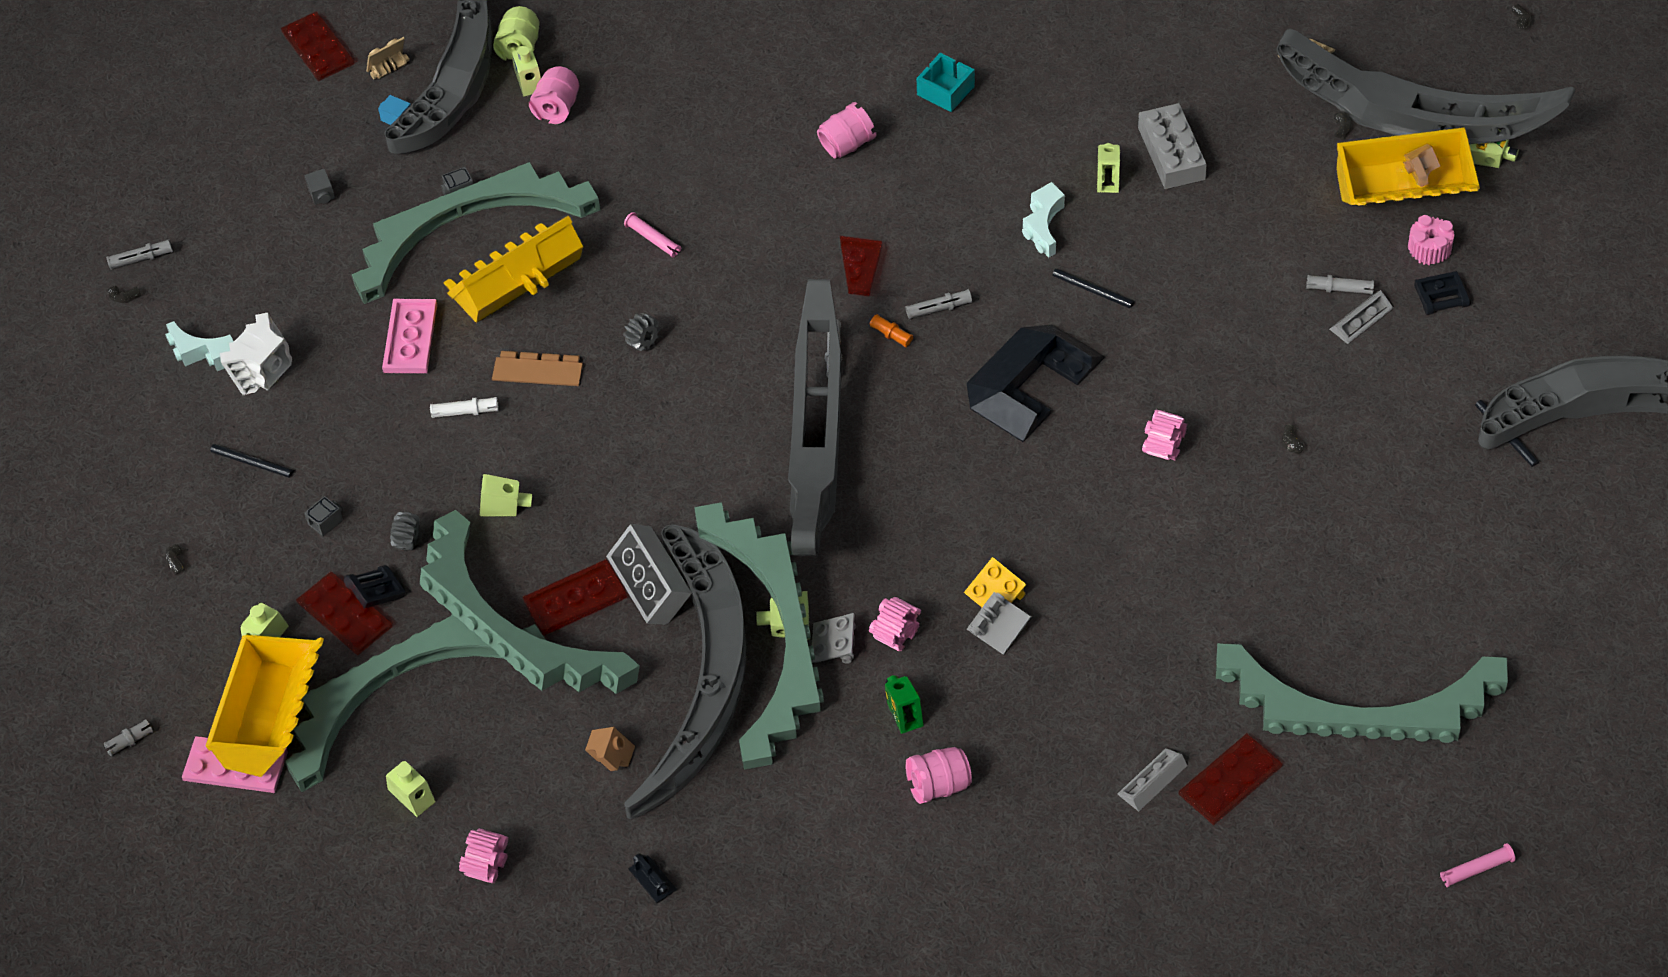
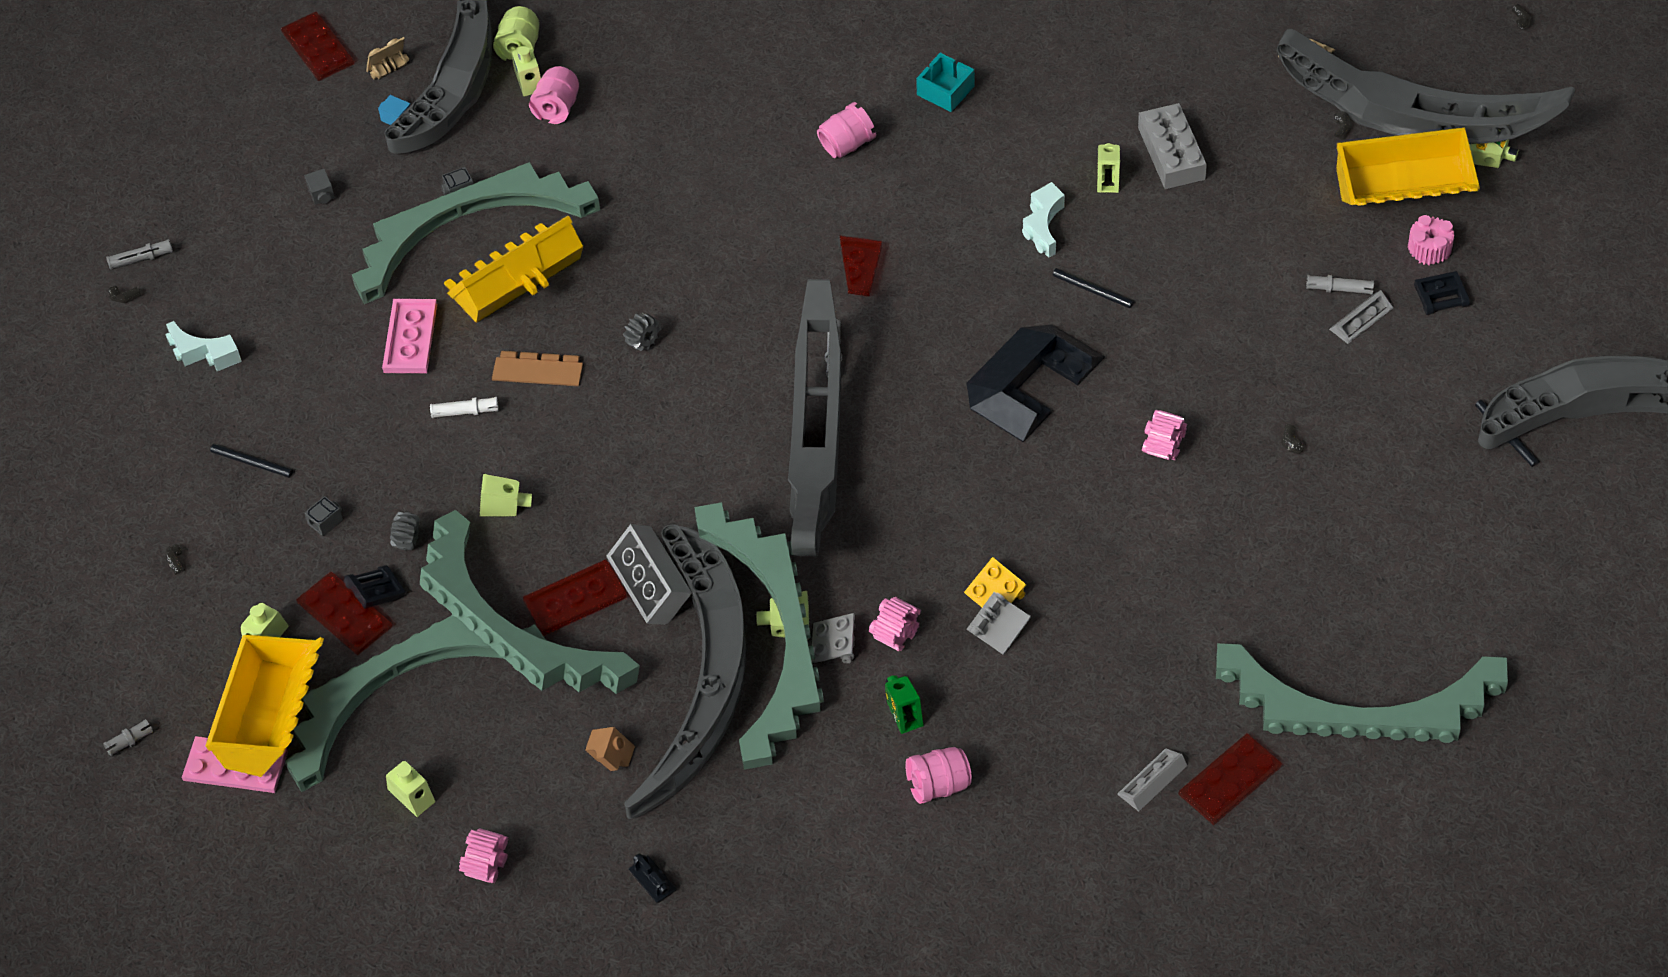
(257, 356): white slope -> none
(651, 234): bright pink pin -> none
(891, 330): orange pin -> none
(963, 298): light grey pin -> none
(1421, 163): medium nougat brick -> none
(1478, 865): bright pink pin -> none

